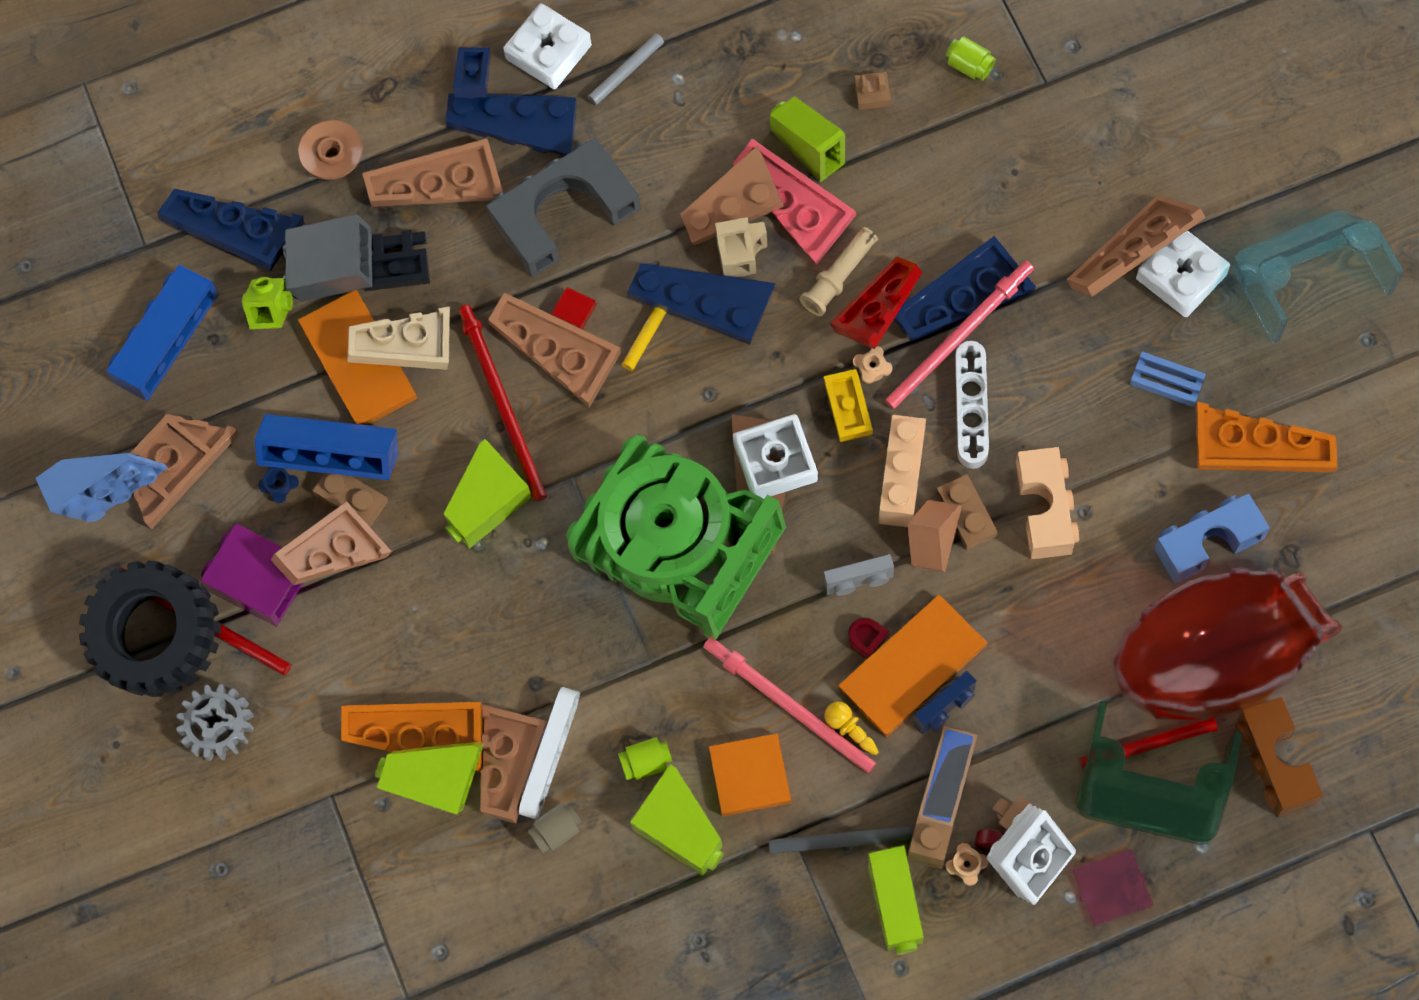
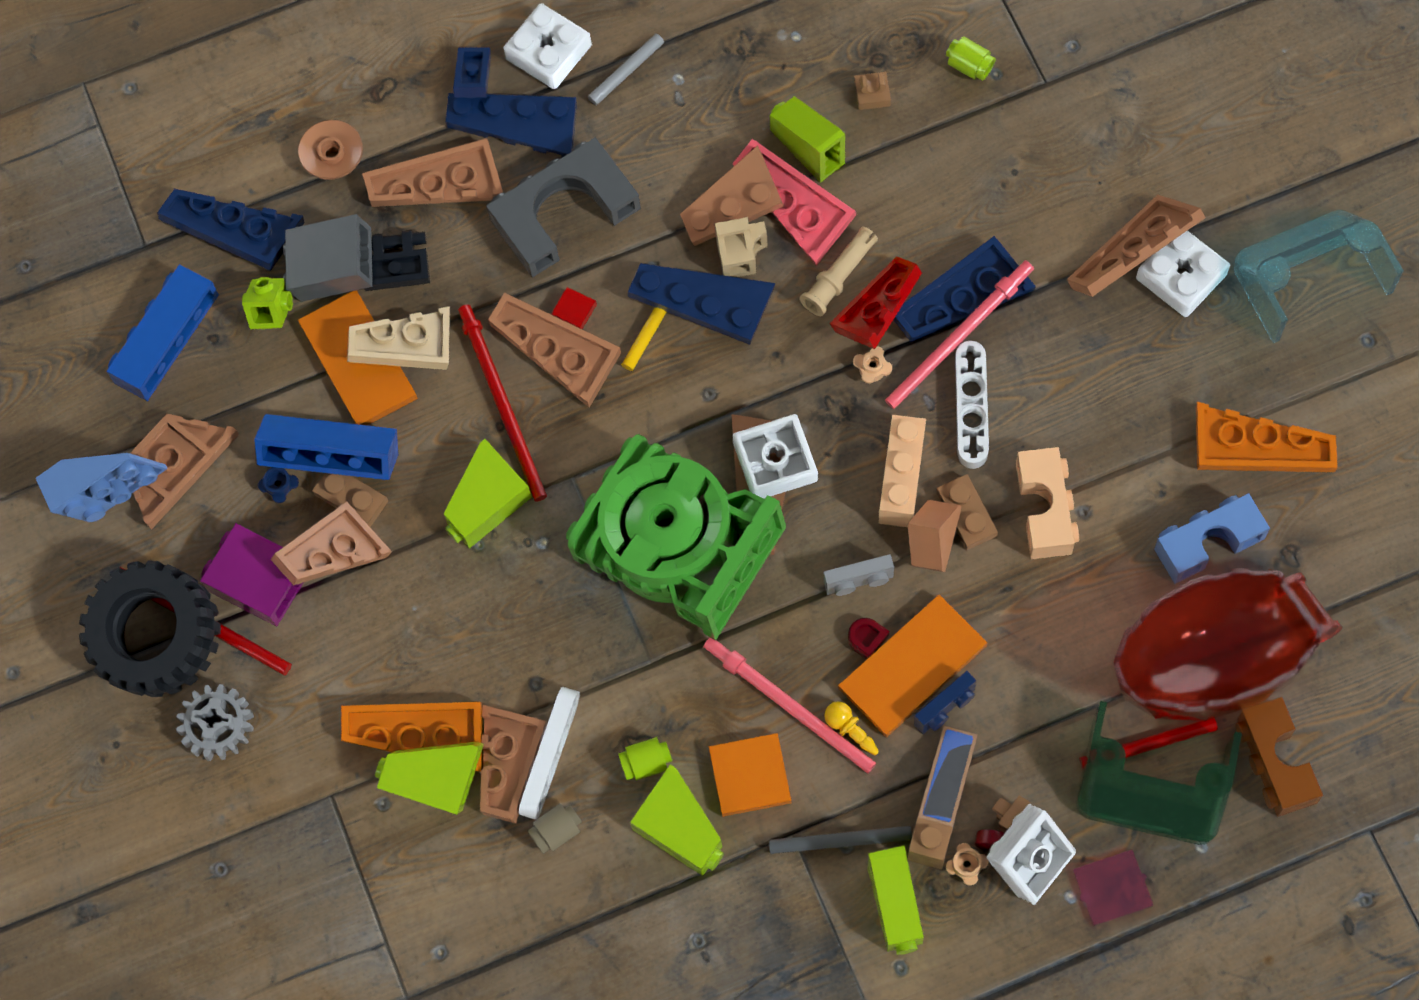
(848, 405): yellow plate -> none
(1172, 368): medium blue tile -> none

